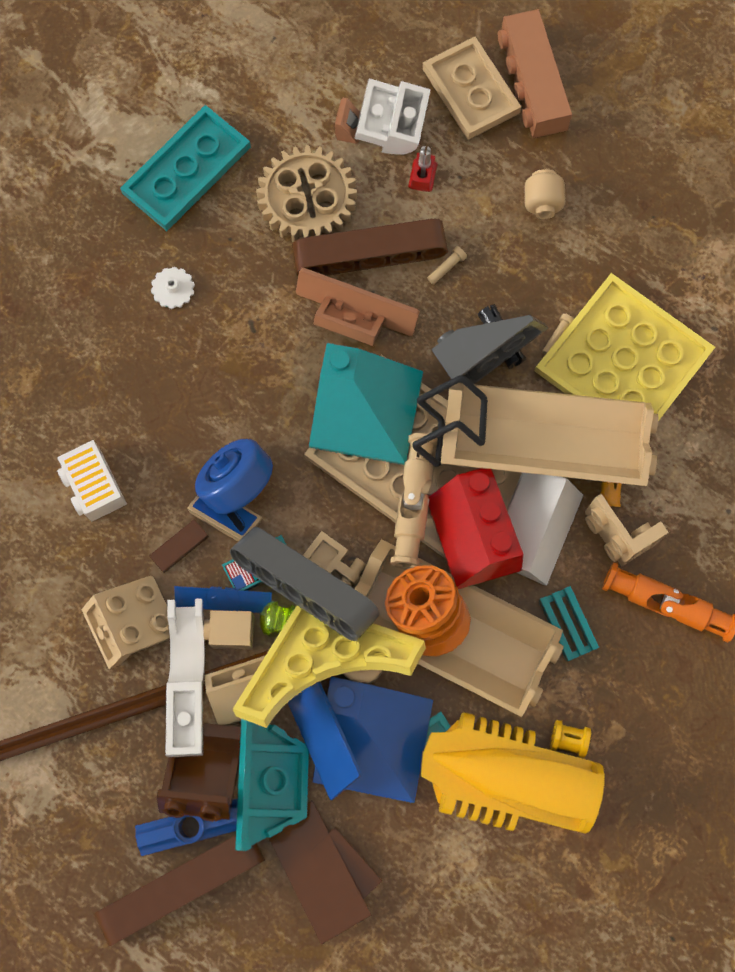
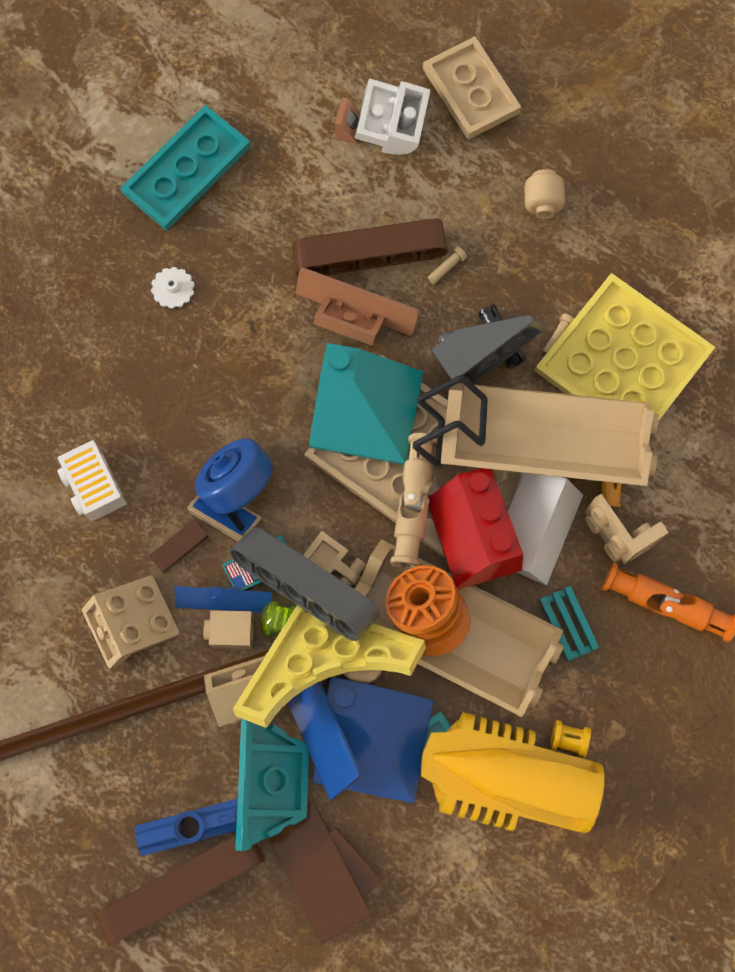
(185, 681): white piece -> none
(203, 783): reddish brown panel -> none
(278, 200): tan gear -> none
(424, 166): red piece -> none
(535, 74): nougat brick -> none

